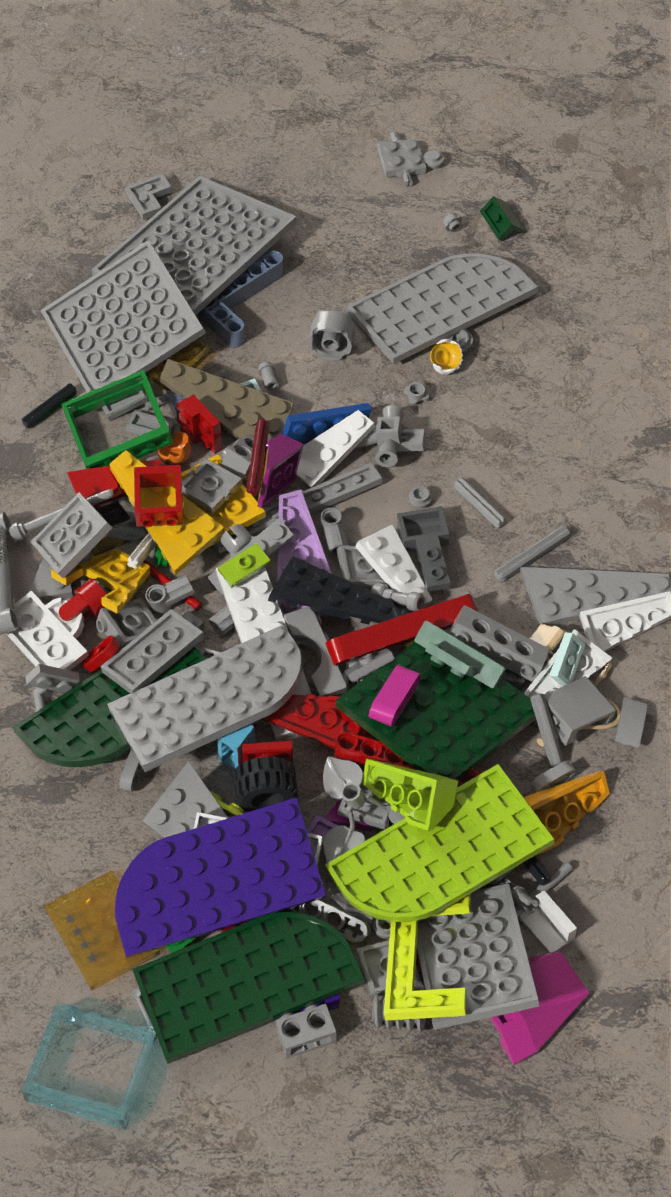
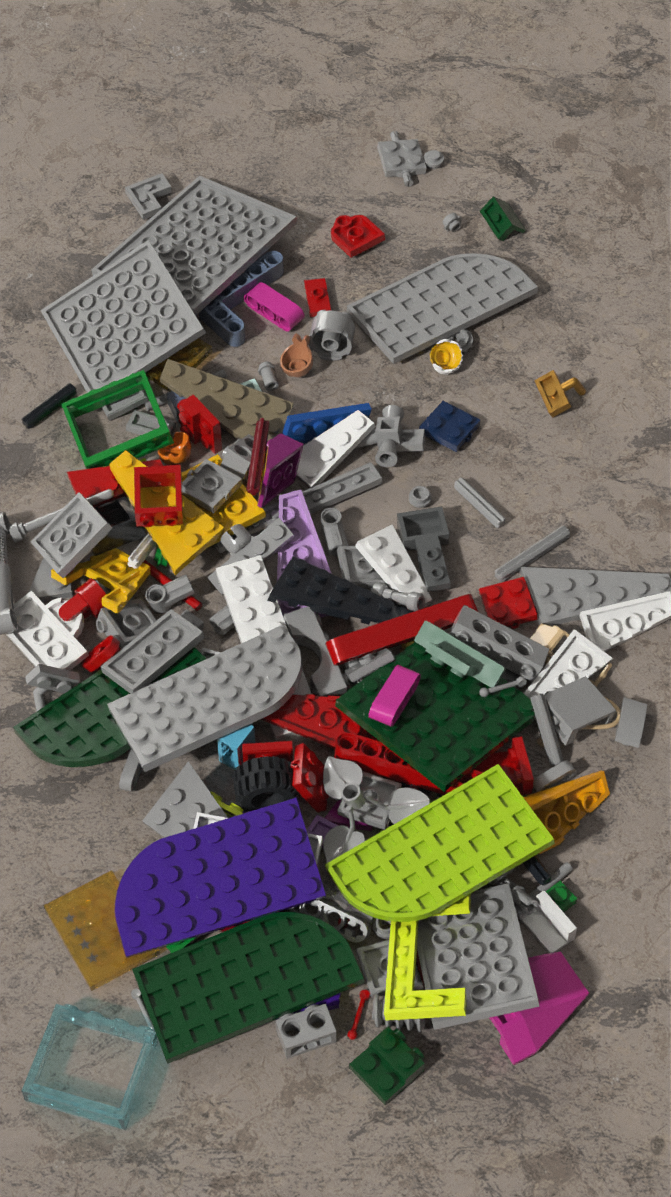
(244, 565): lime plate -> none
(274, 306): none -> dark pink beam
(297, 358): none -> nougat piece
(309, 777): none -> red plate
(317, 296): none -> red plate
(355, 234): none -> red plate
(364, 996): none -> red hinge
(388, 1064): none -> dark green plate
(413, 793): lime wedge -> none
(416, 393): light grey plate -> none
(450, 426): none -> dark blue plate
(508, 602): none -> red plate
(514, 764): none -> red bracket
(521, 681): none -> light grey hinge
(554, 392): none -> pearl gold plate
(562, 896): none -> green plate
(567, 659): light aqua plate -> none

